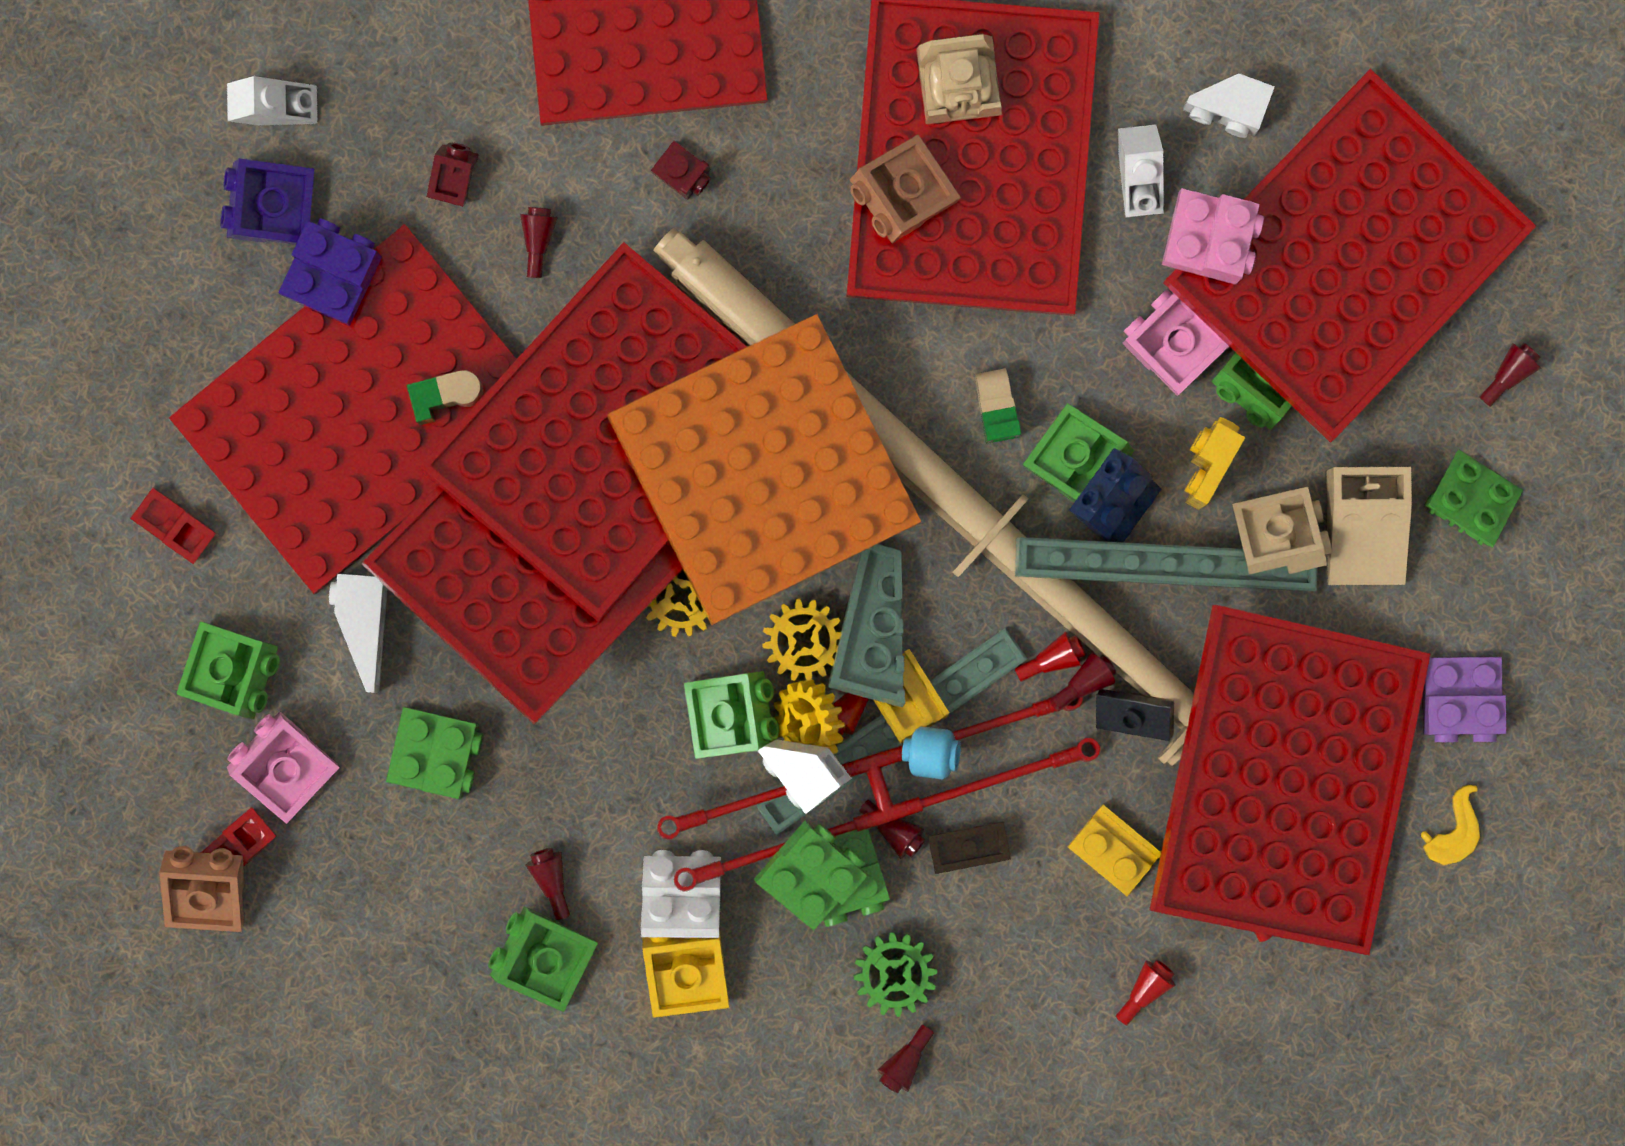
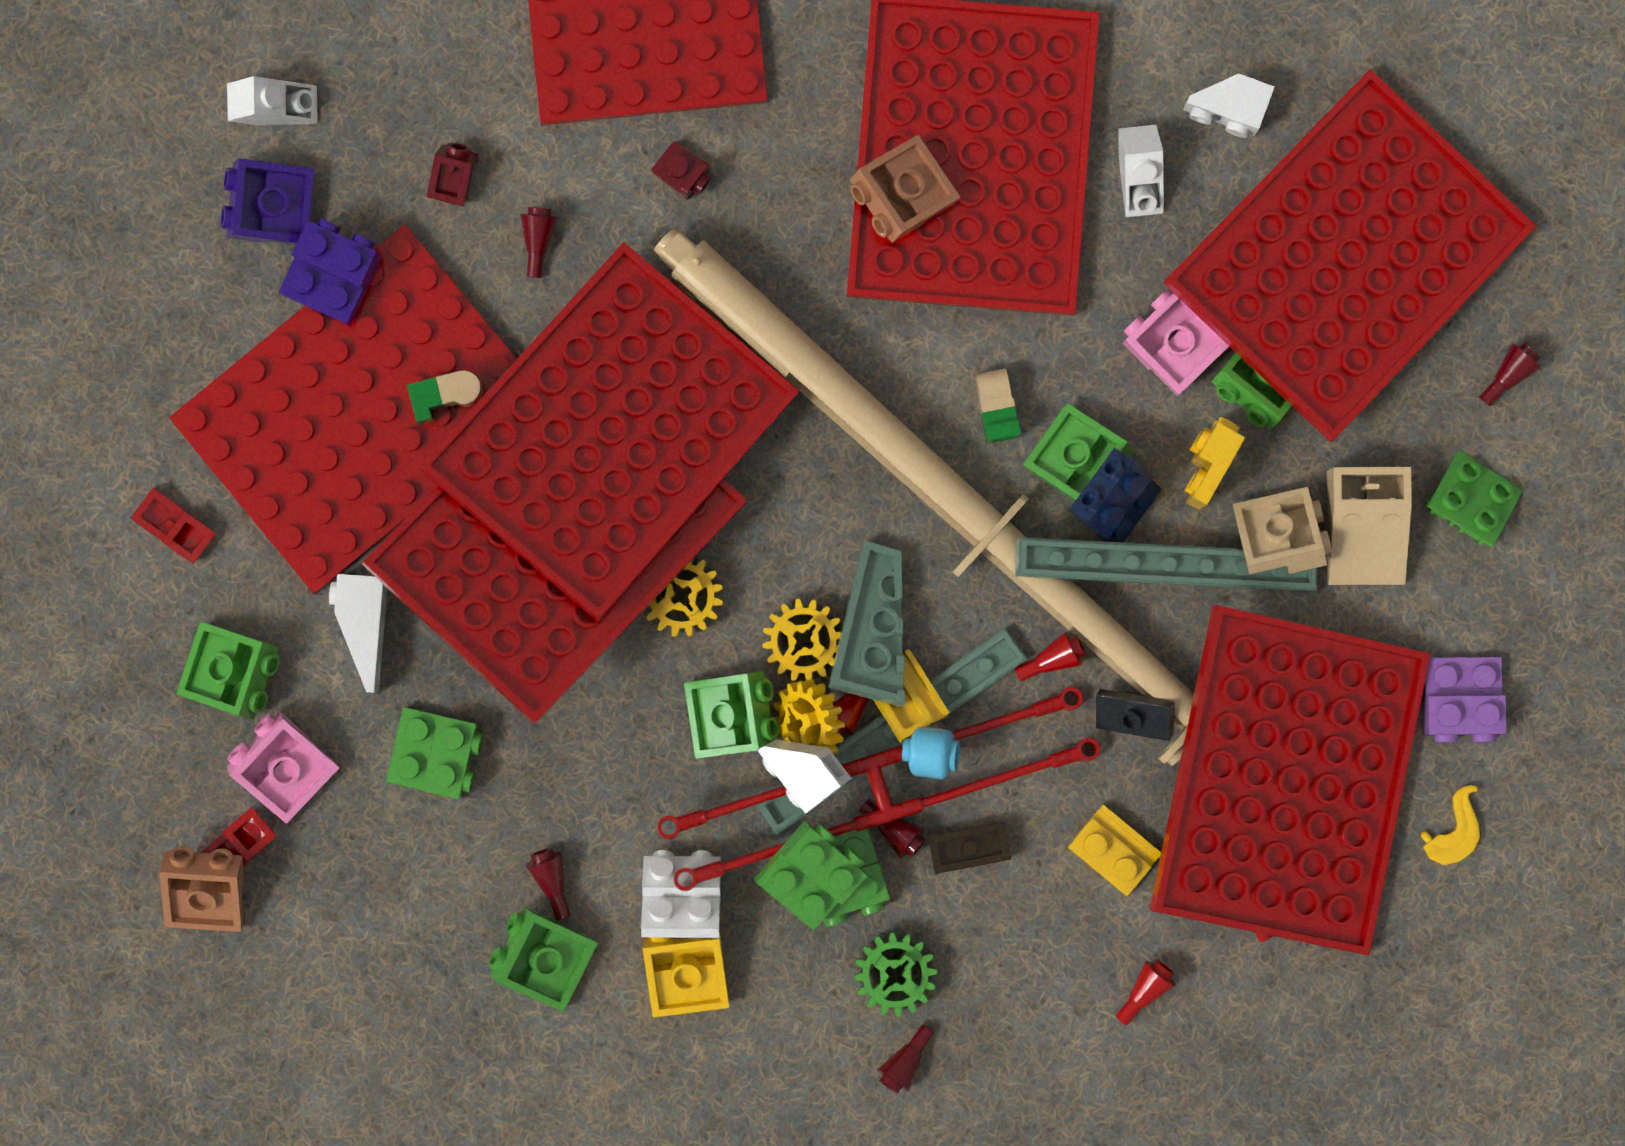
(764, 469): orange plate -> none
(958, 79): tan brick -> none
(1092, 676): dark red cone -> none
(1212, 236): bright pink plate -> none

